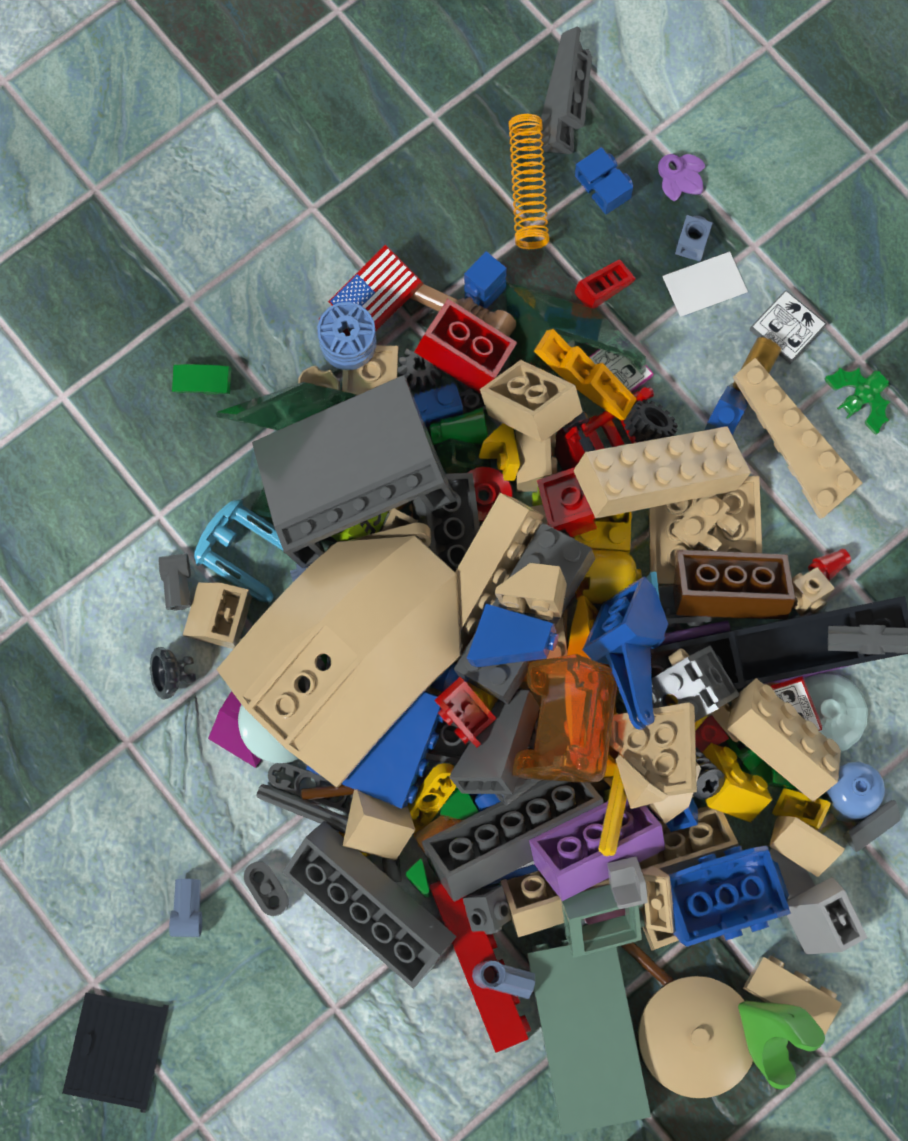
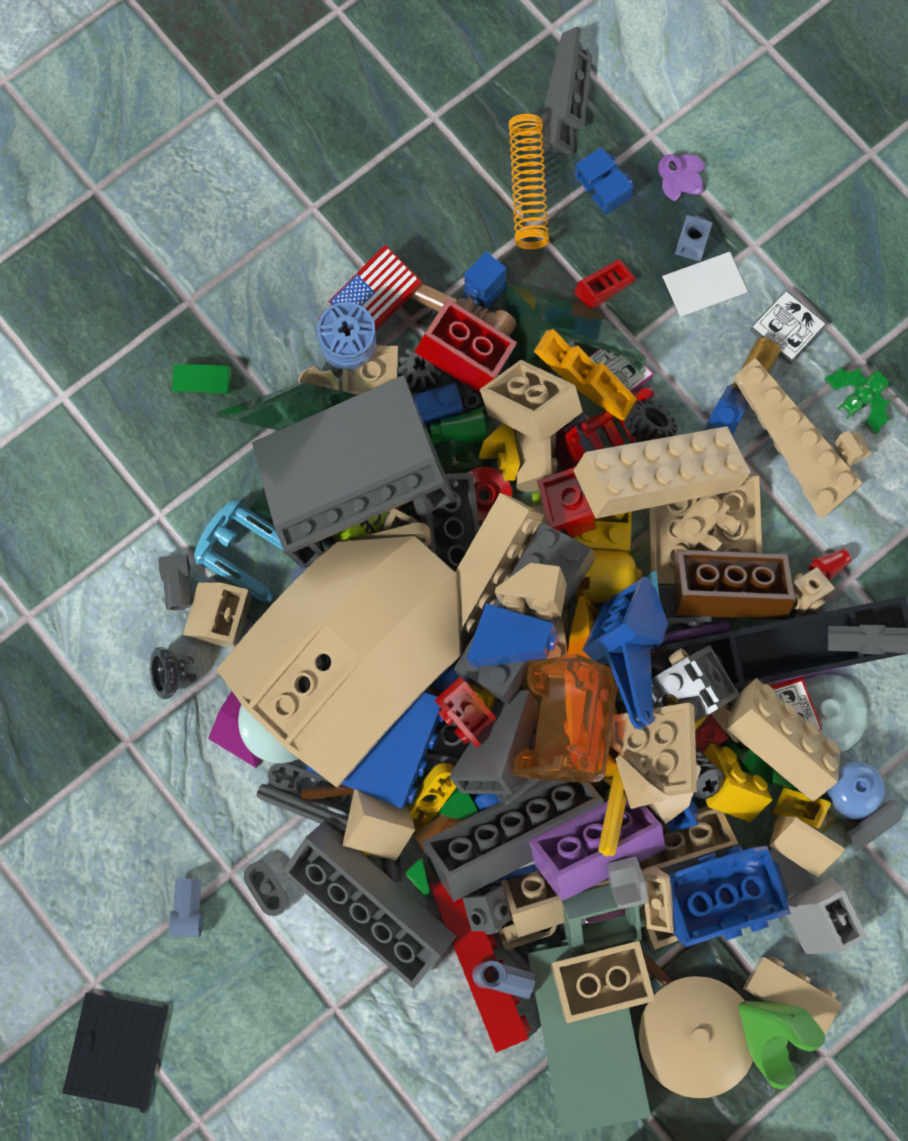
(511, 940): none -> tan piece
(602, 982): none -> tan brick
(851, 448): none -> tan bracket

